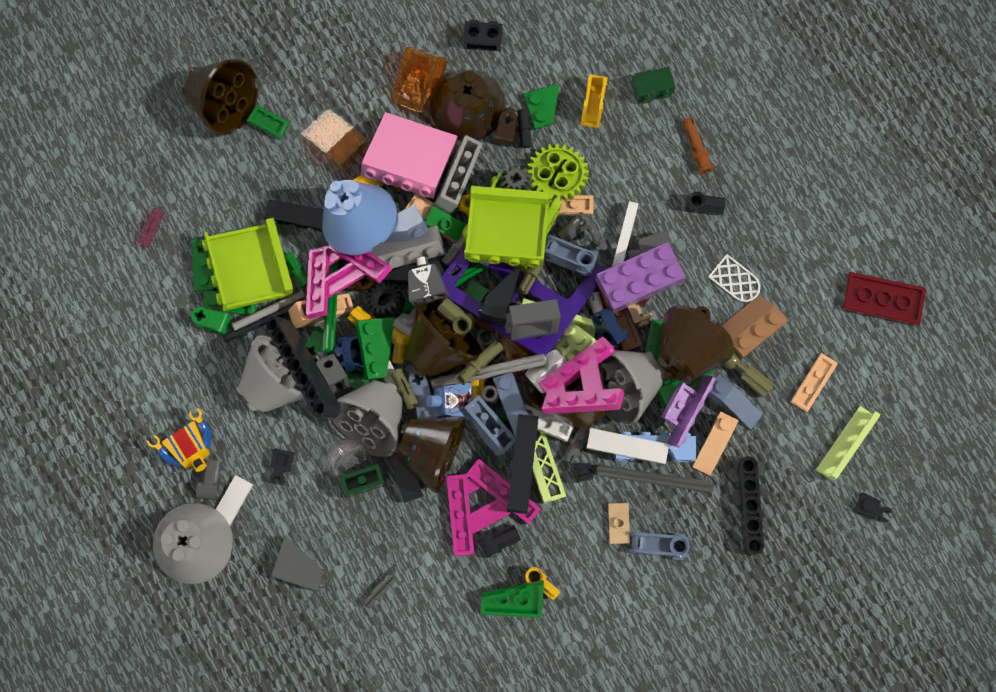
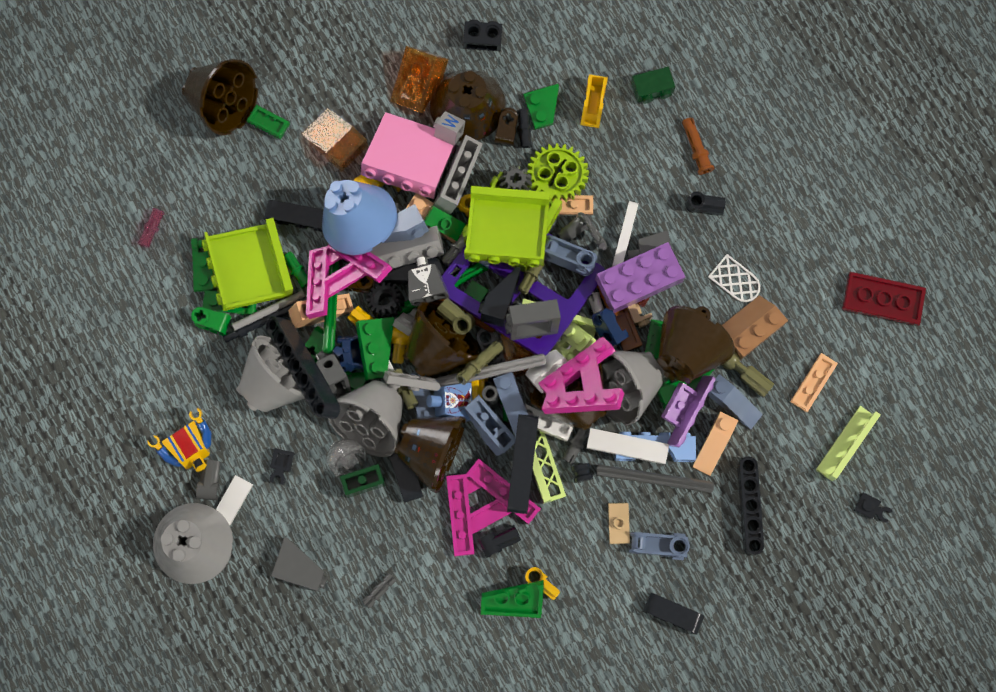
(412, 381): none -> light grey hinge
(449, 128): none -> light grey brick
(674, 613): none -> black beam

